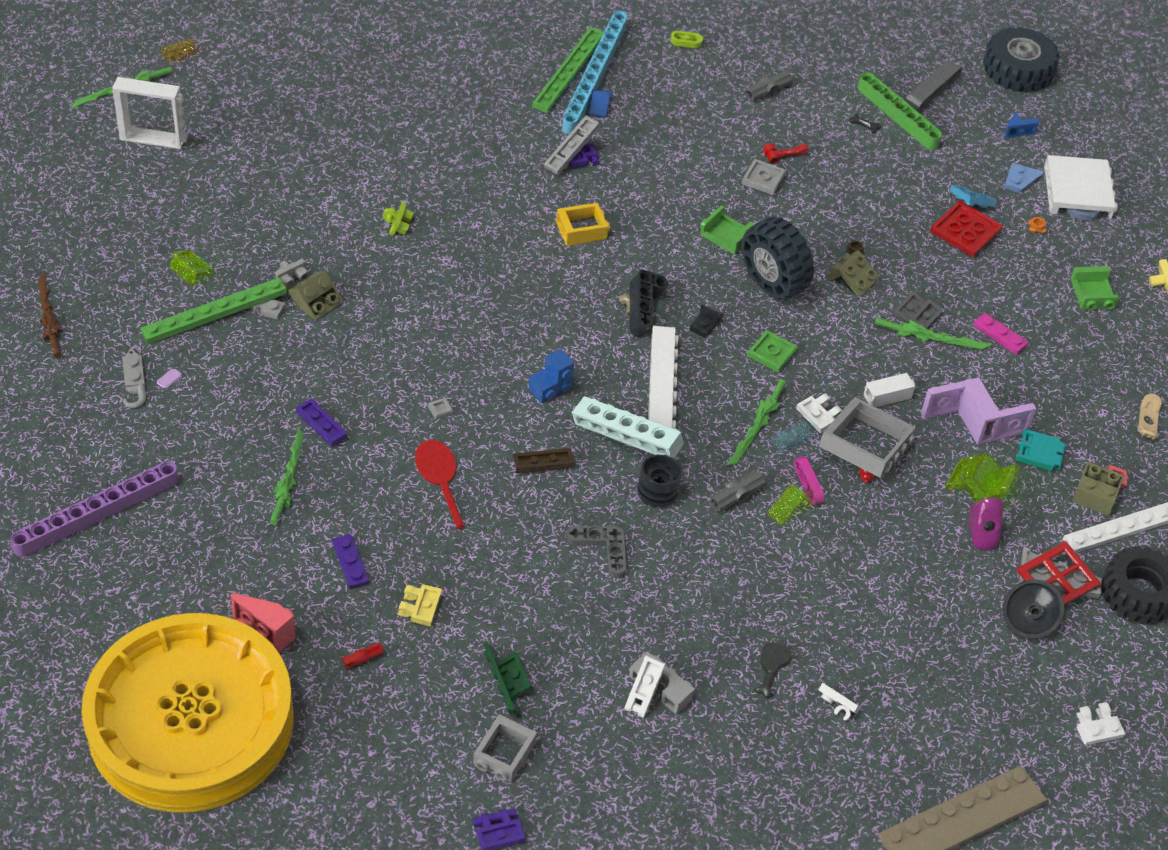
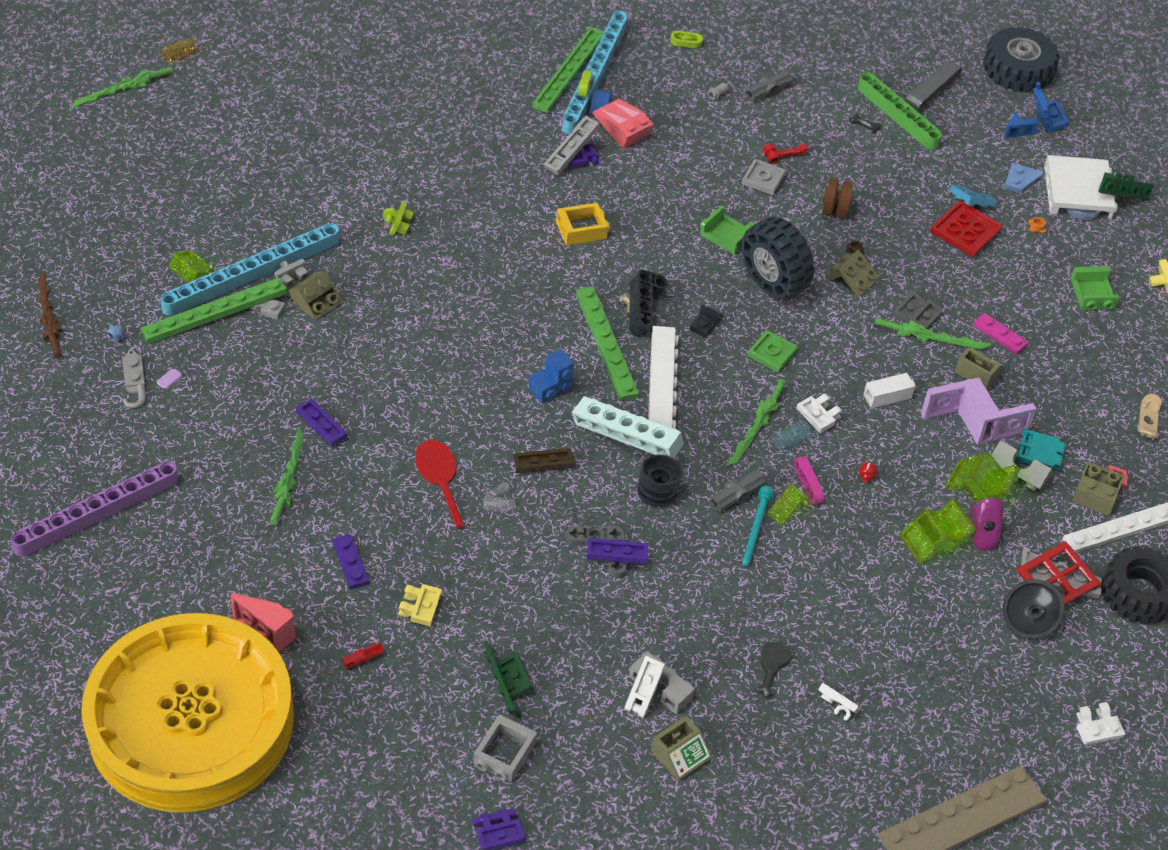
(115, 332): none -> medium blue plate
(147, 136): white window -> none
(249, 269): none -> medium azure beam
(440, 408): light grey tile -> none
(493, 504): none -> clear plant
(585, 83): none -> lime beam
(607, 344): none -> bright green plate
(617, 551): none -> dark purple plate
(624, 122): none -> coral slope
(681, 748): none -> olive slope
(714, 93): none -> light grey pin
(765, 496): none -> teal piece
(837, 198): none -> reddish brown wheel
(877, 419): light grey window -> none
(937, 531): none -> clear neon green bracket
(977, 365): none -> olive slope
(1035, 475): none -> light grey arch
(1050, 113): none -> blue plate
(1125, 186): none -> dark green bracket

